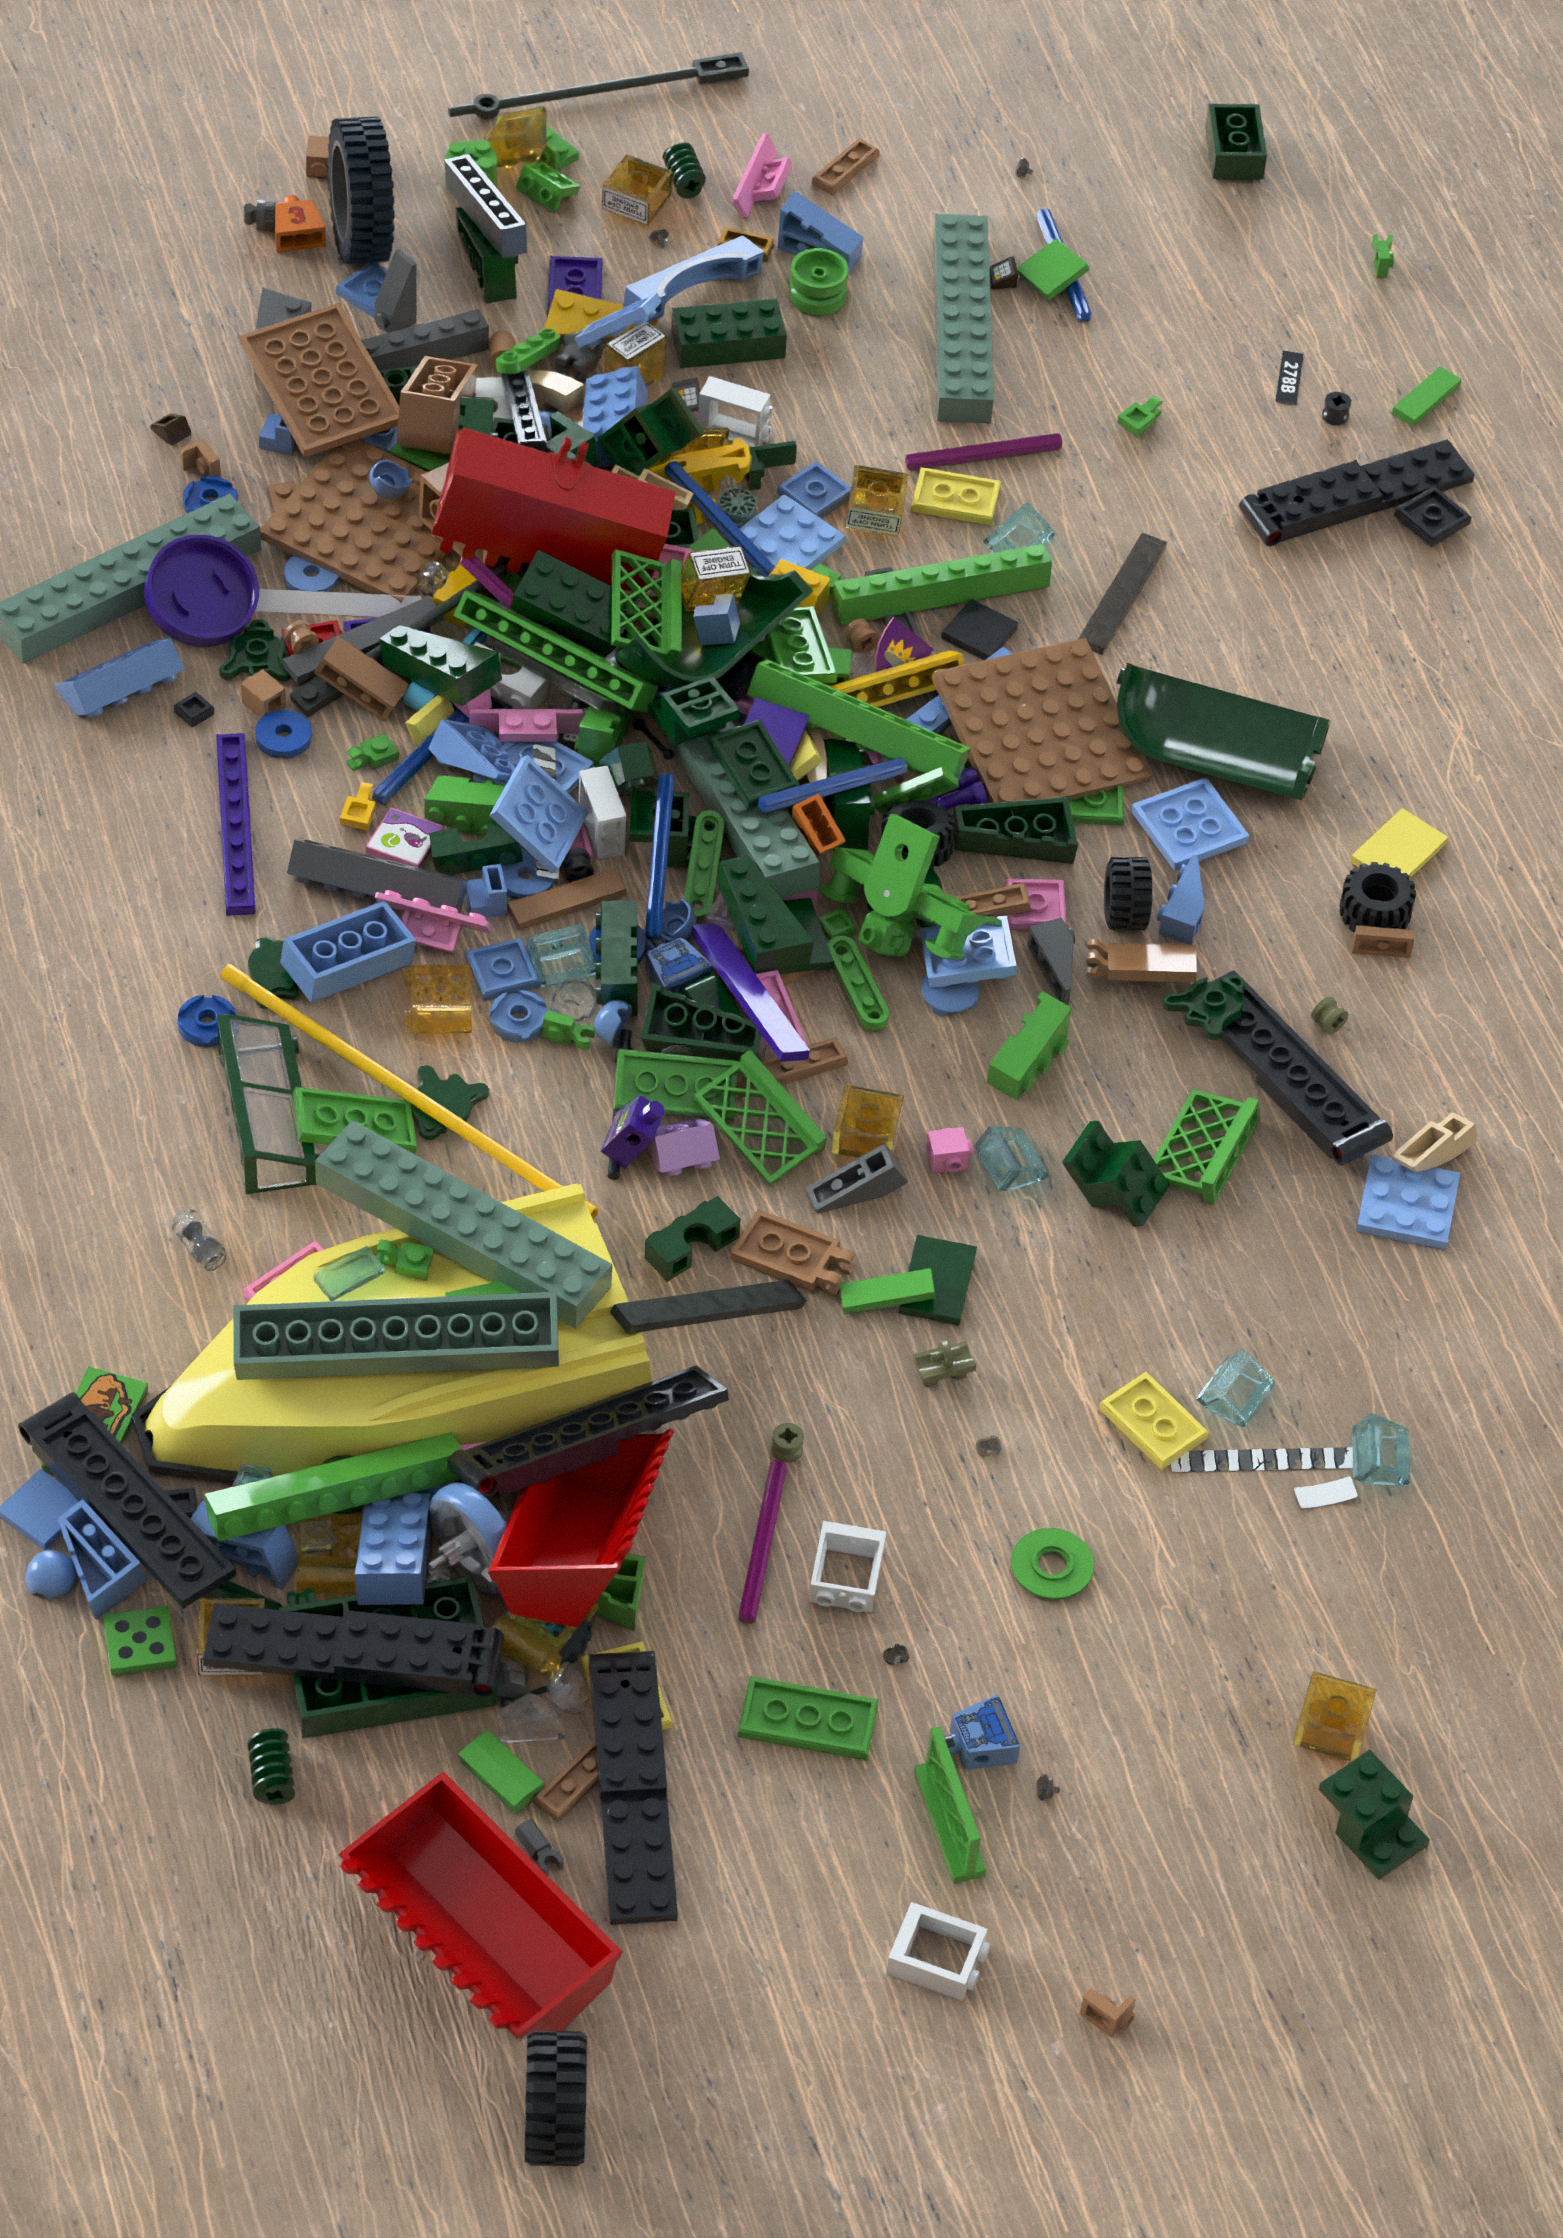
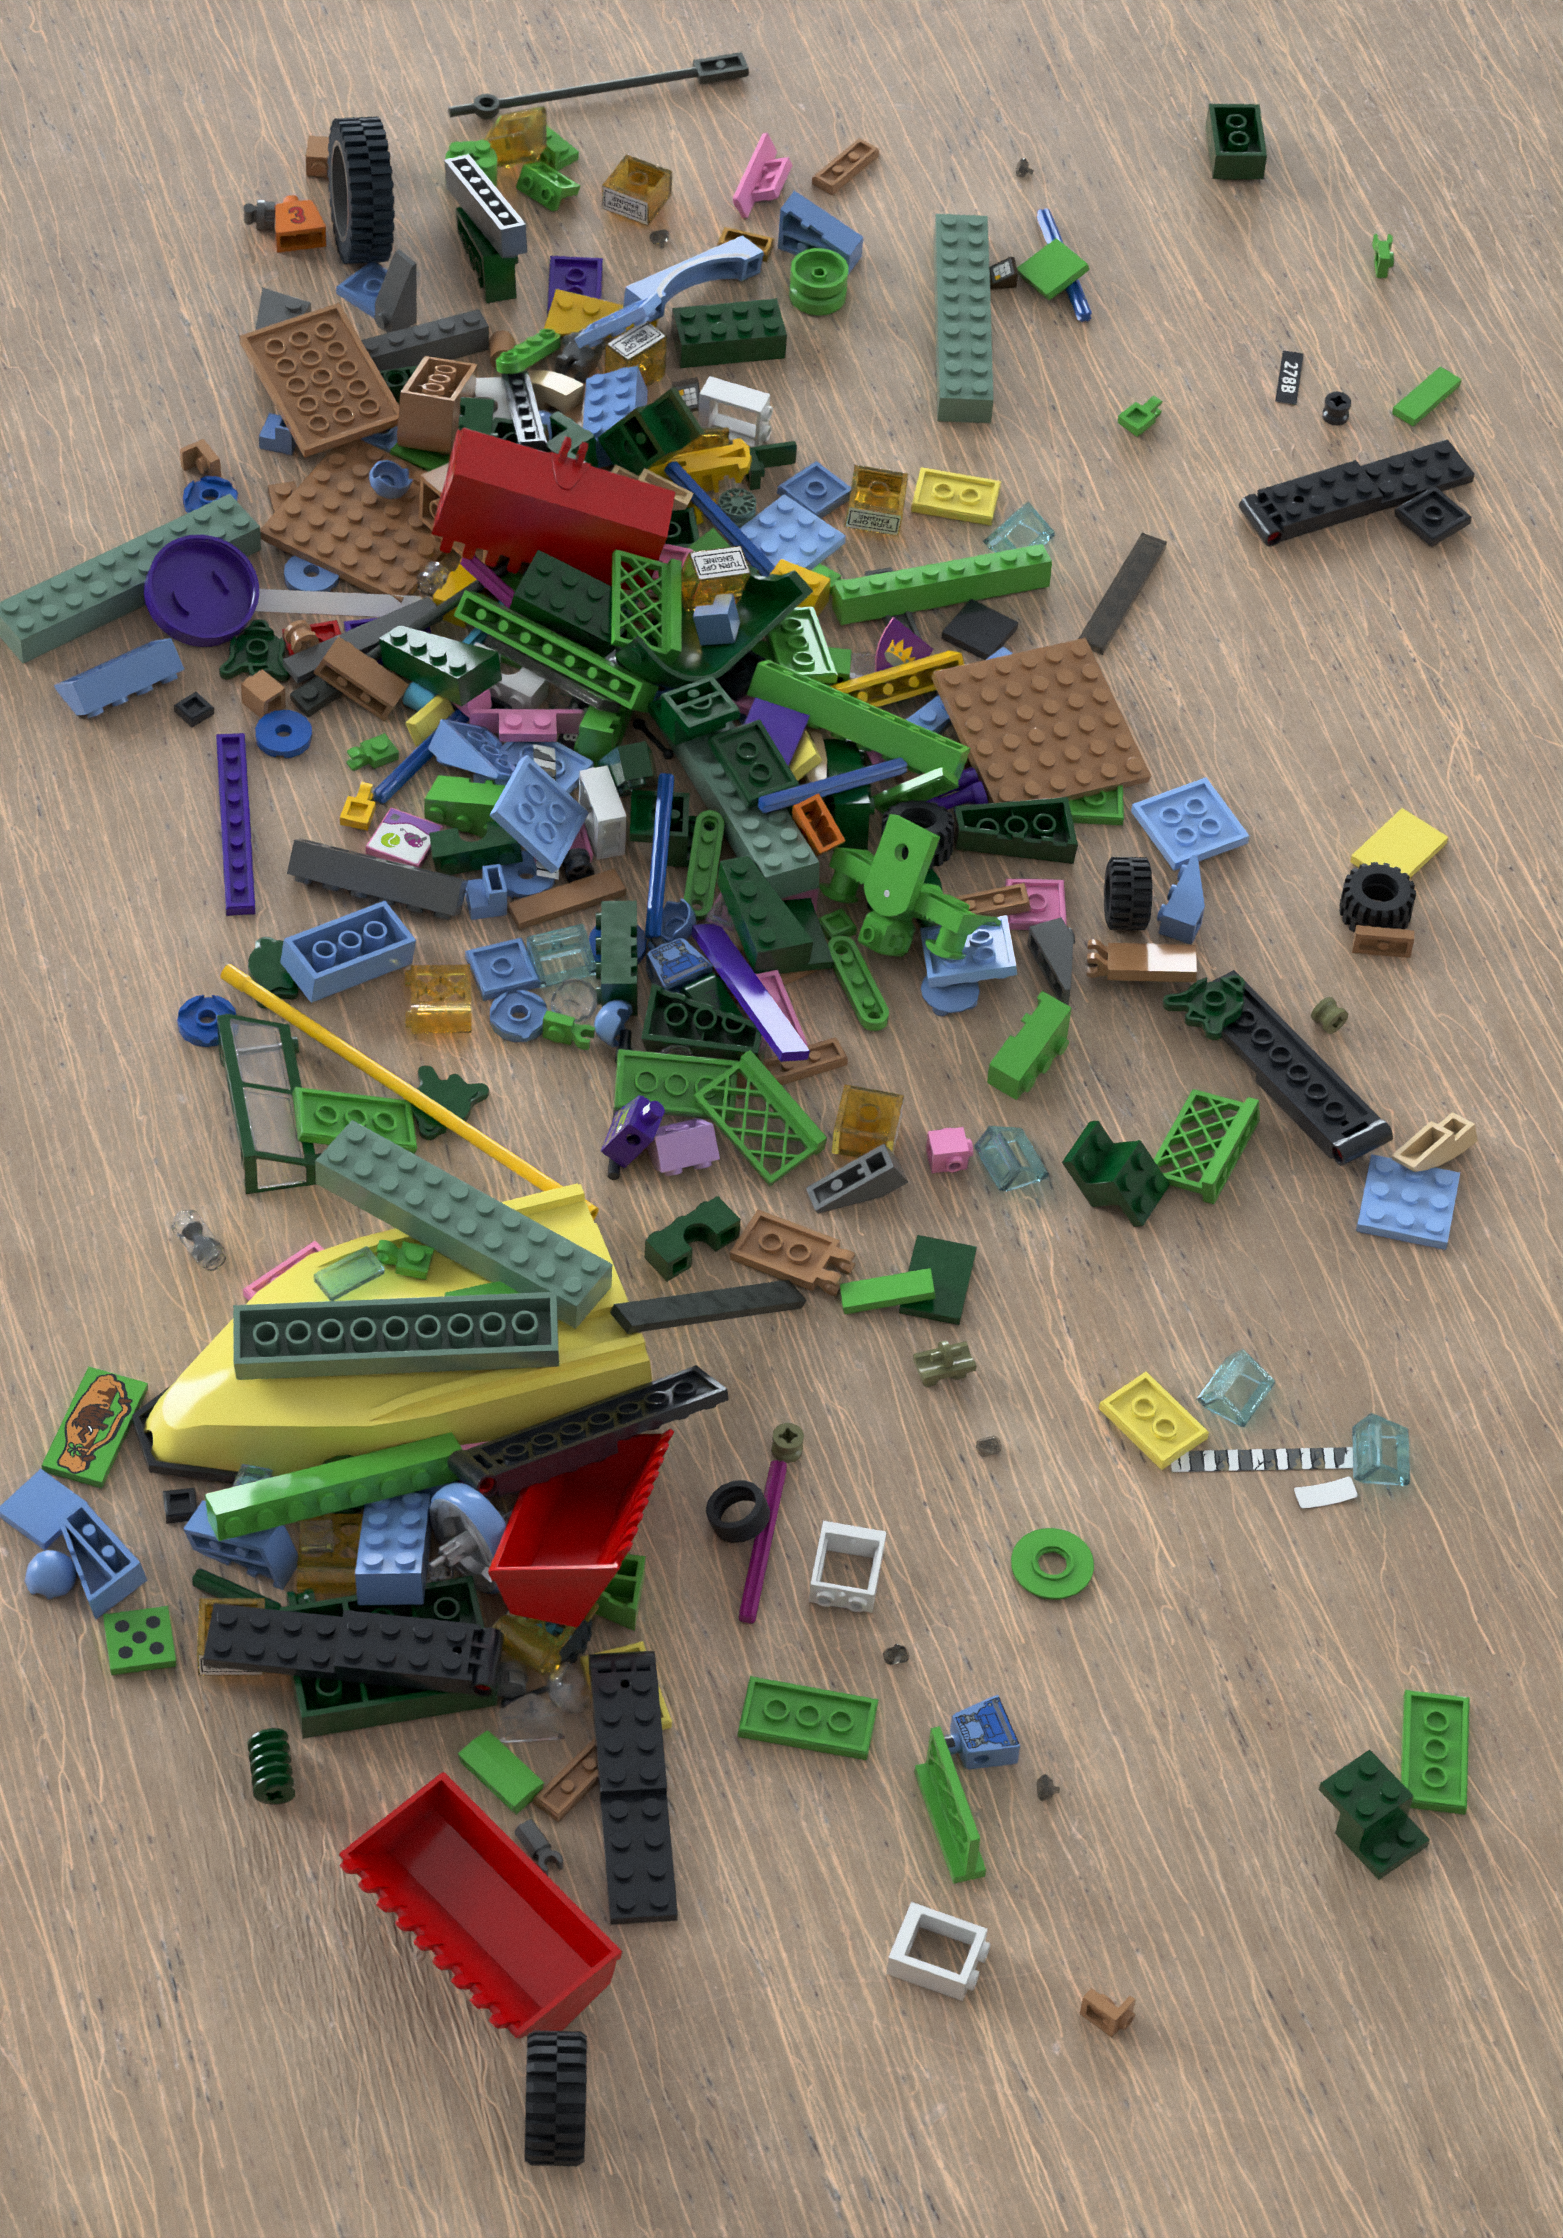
(126, 1499): black hinge -> none
(172, 428): dark brown slope -> none
(432, 925): bright pink bracket -> none
(686, 168): dark green piece -> none
(730, 1494): none -> black tyre
(861, 636): medium nougat wheel -> none
(983, 451): magenta axle -> none
(1219, 732): dark green panel -> none
(1334, 1716): clear yellow brick -> none
(1435, 1750): none -> bright green tile

